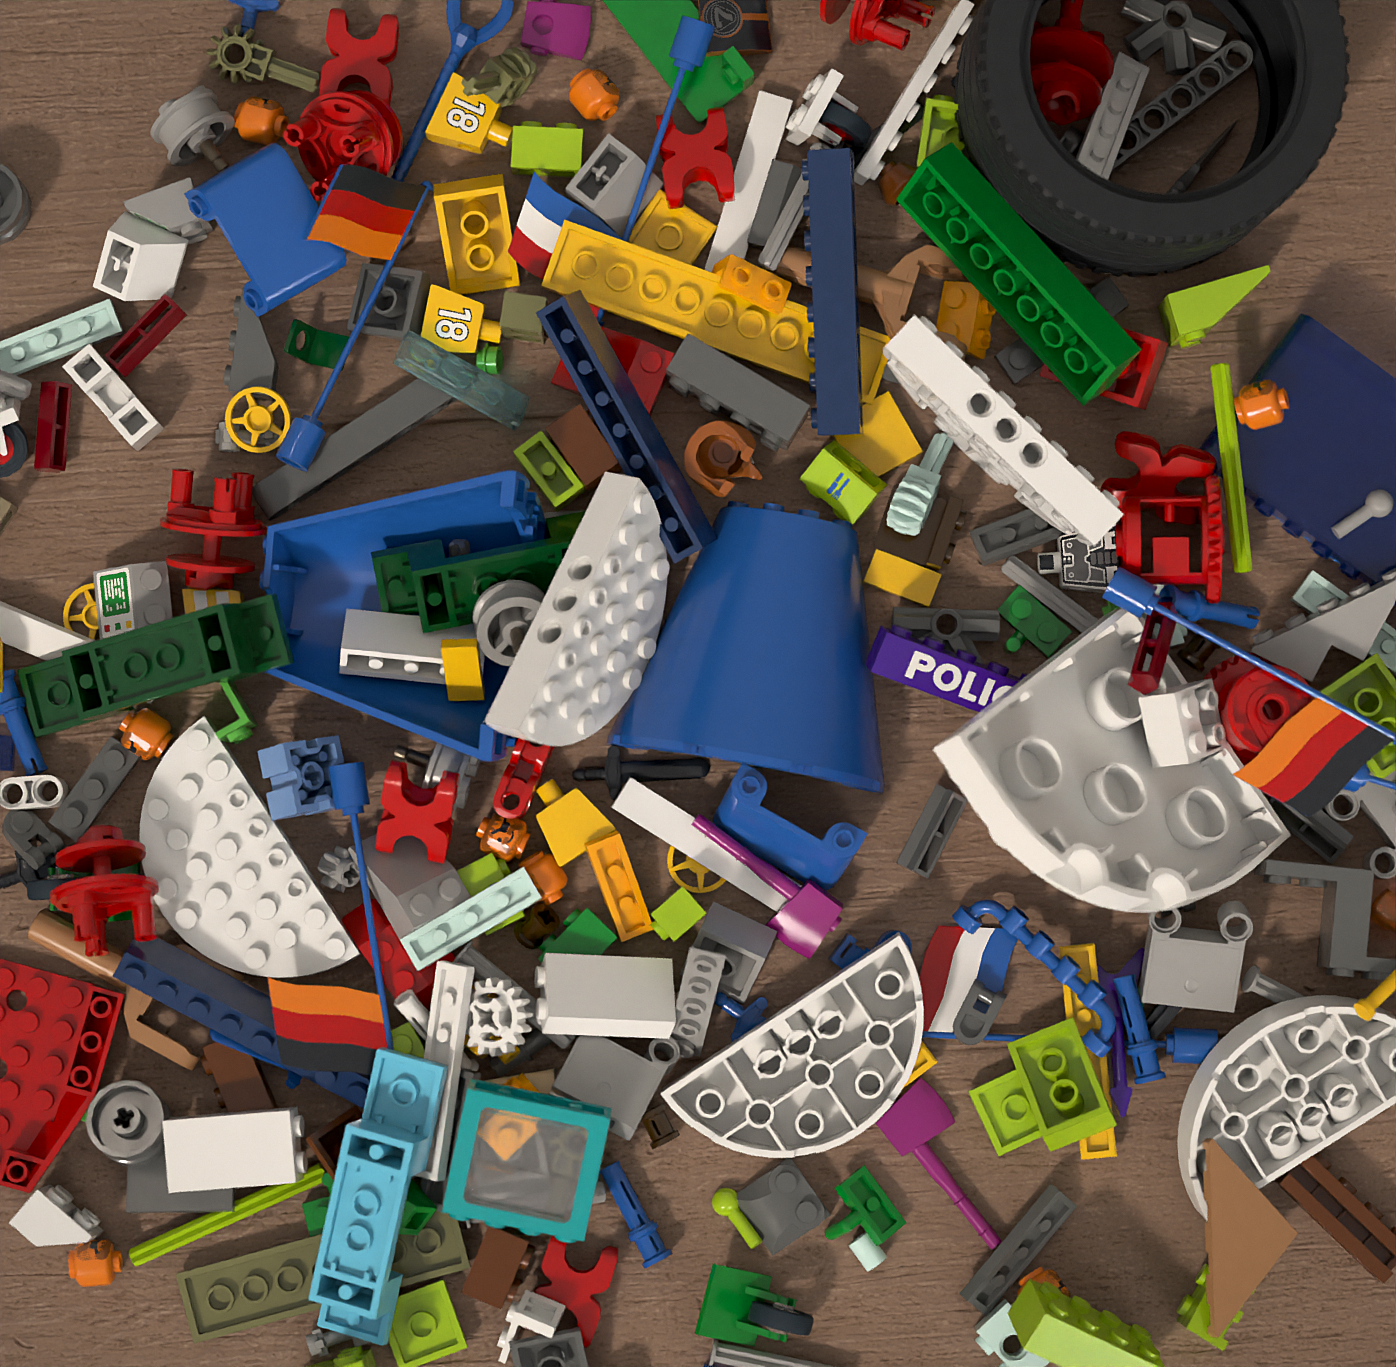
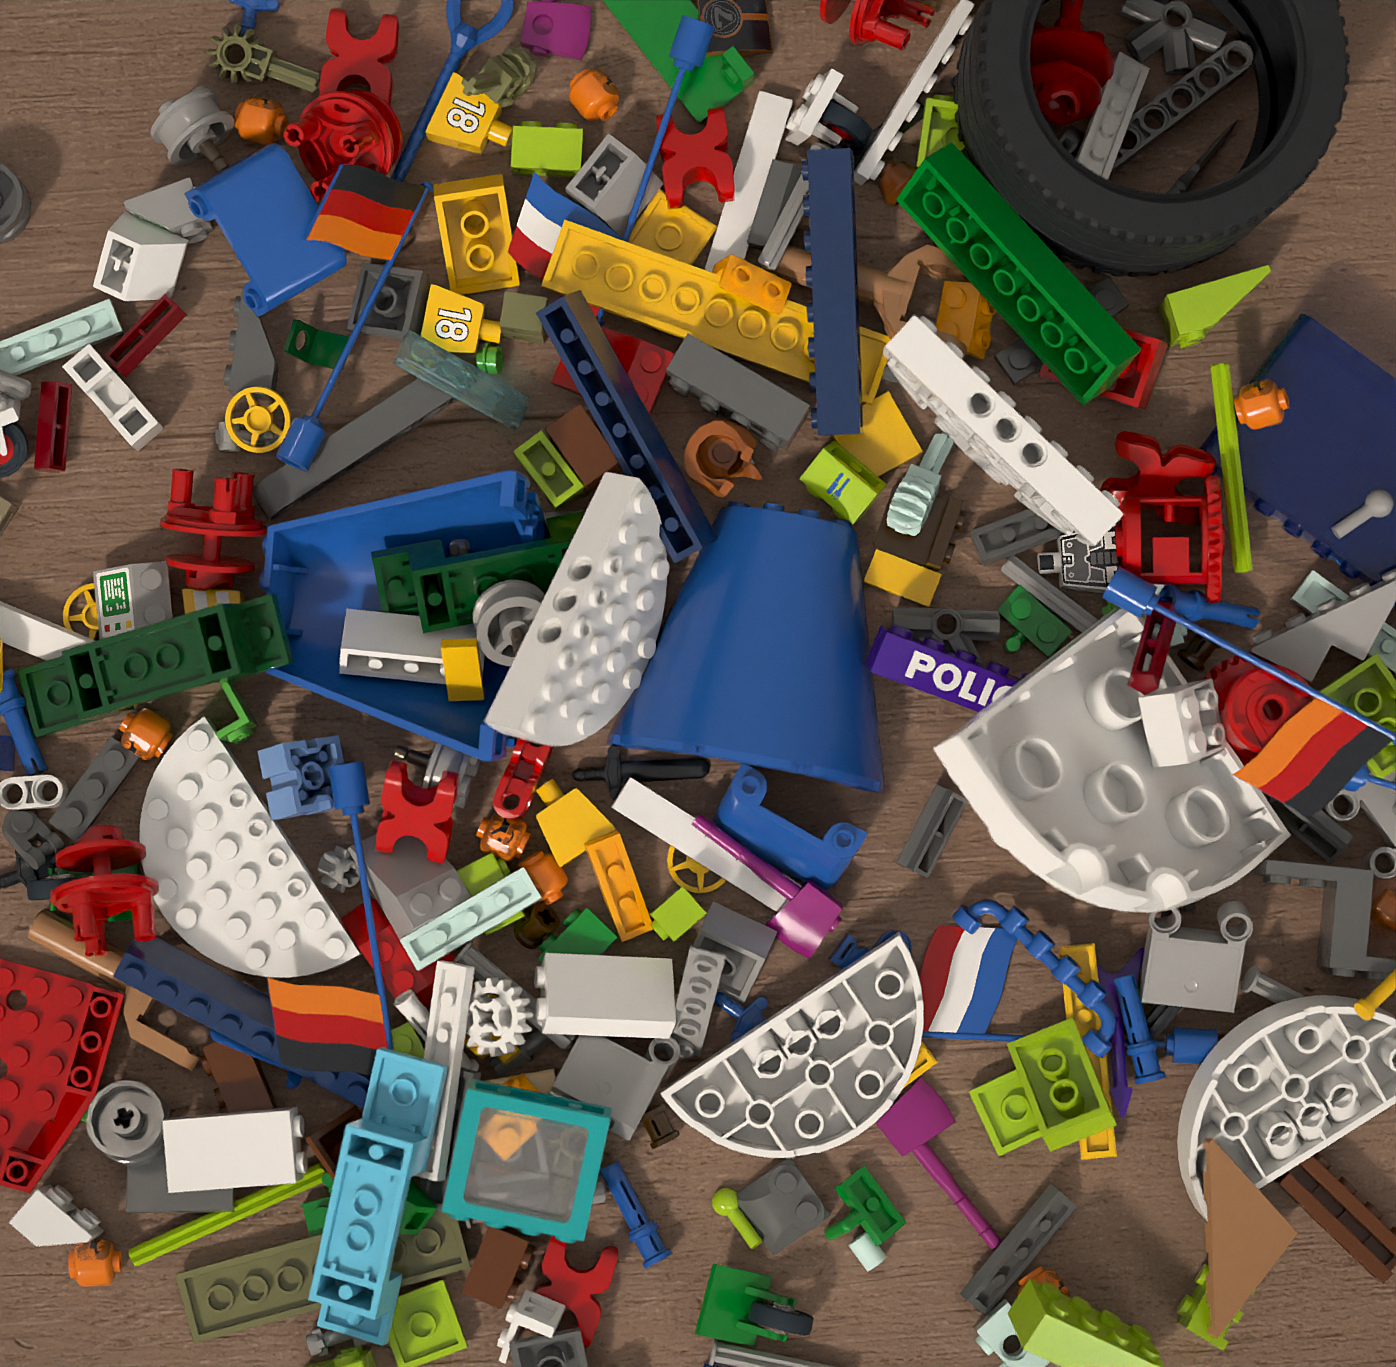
(972, 1025): dark grey plate -> none

